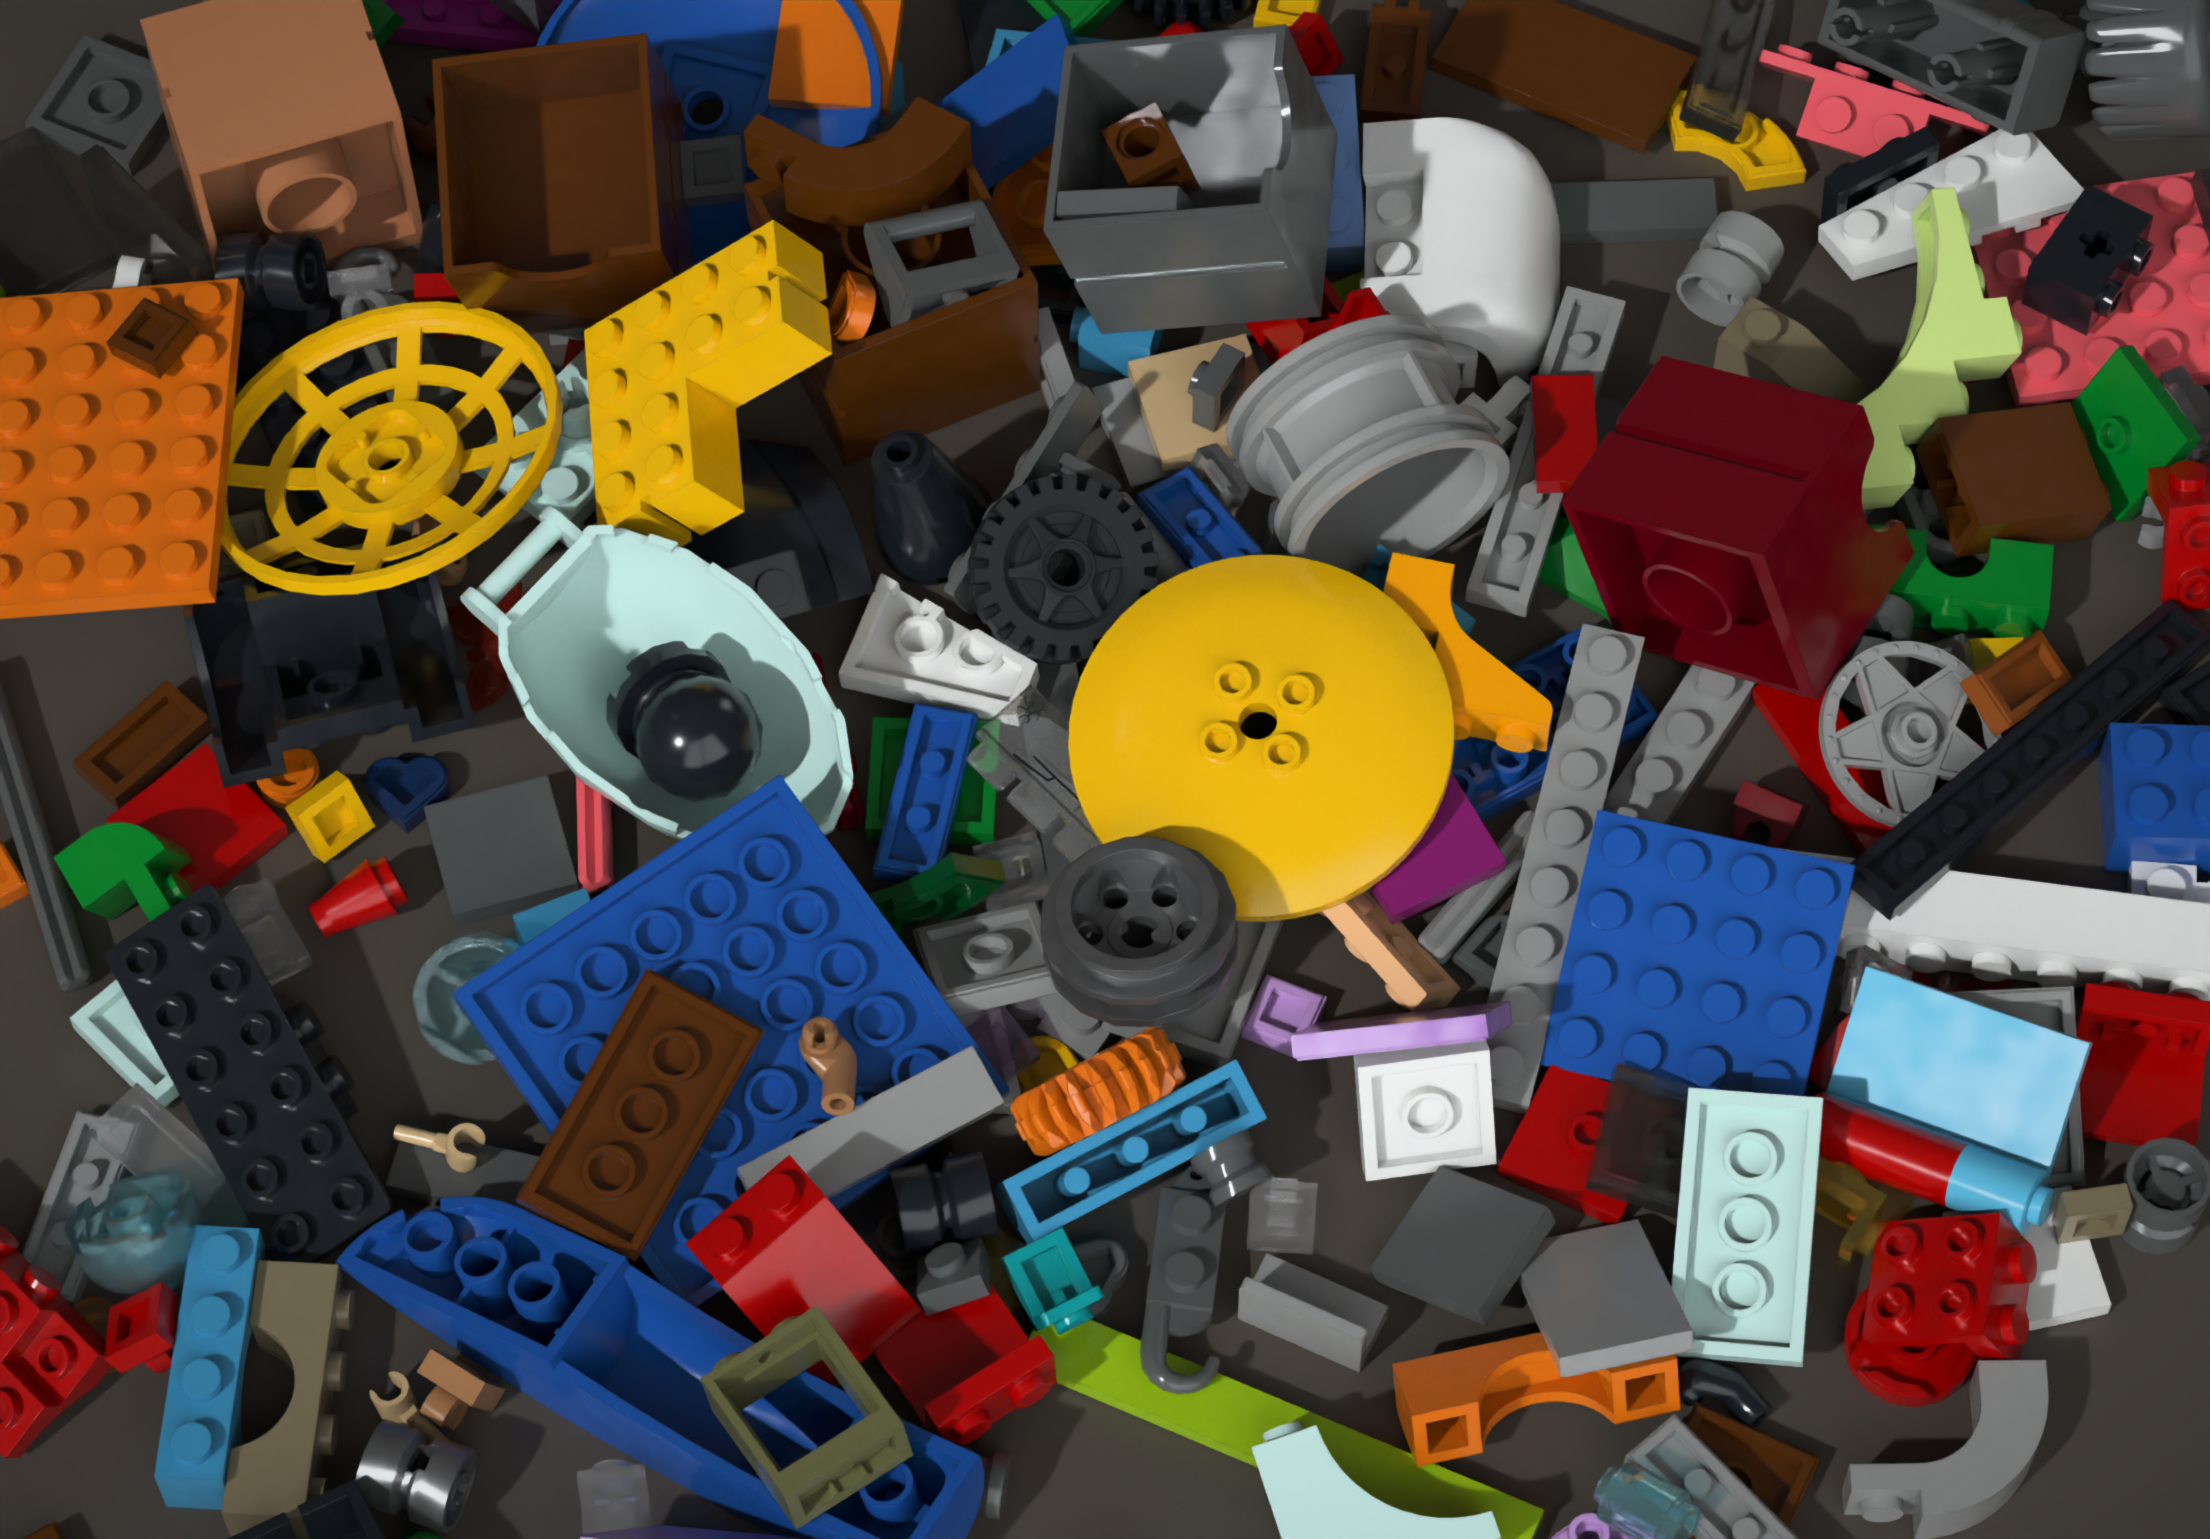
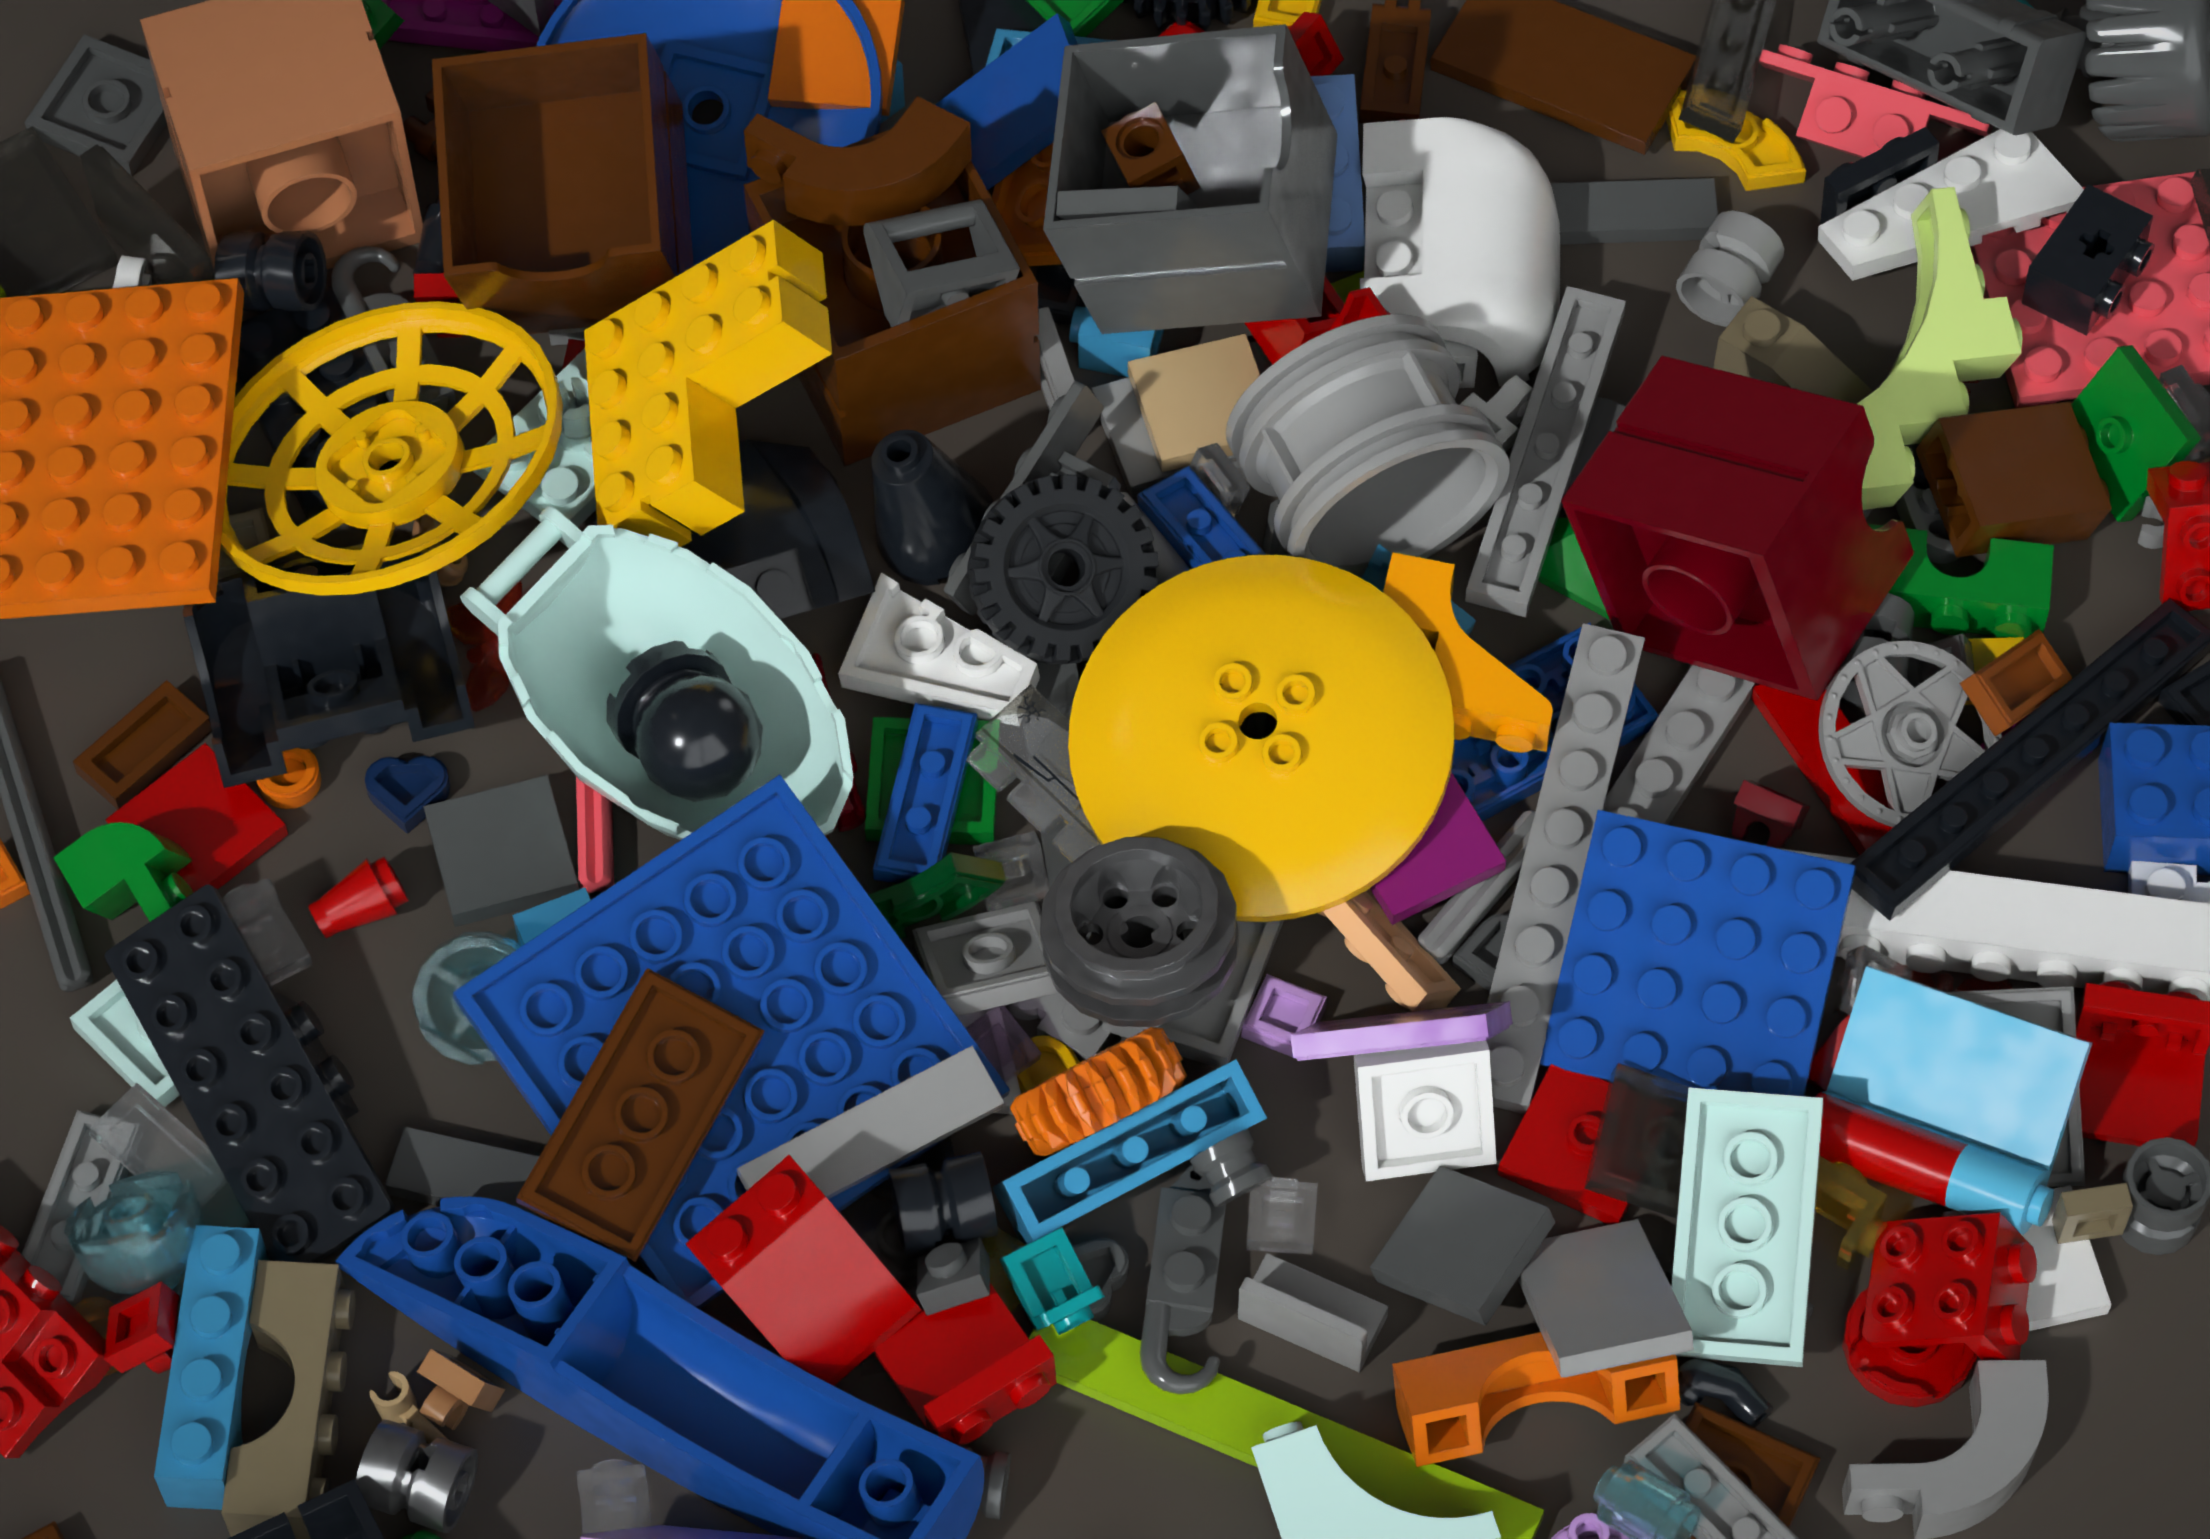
(152, 338): reddish brown tile -> none
(330, 816): yellow tile -> none
(360, 285): clear tile -> none
(446, 1143): tan hand -> none
(713, 170): dark grey plate -> none
(832, 1062): medium nougat arm -> none
(836, 1466): olive window -> none
(851, 307): orange tile -> none
(1217, 386): dark grey plate -> none
(1562, 429): red tile -> none

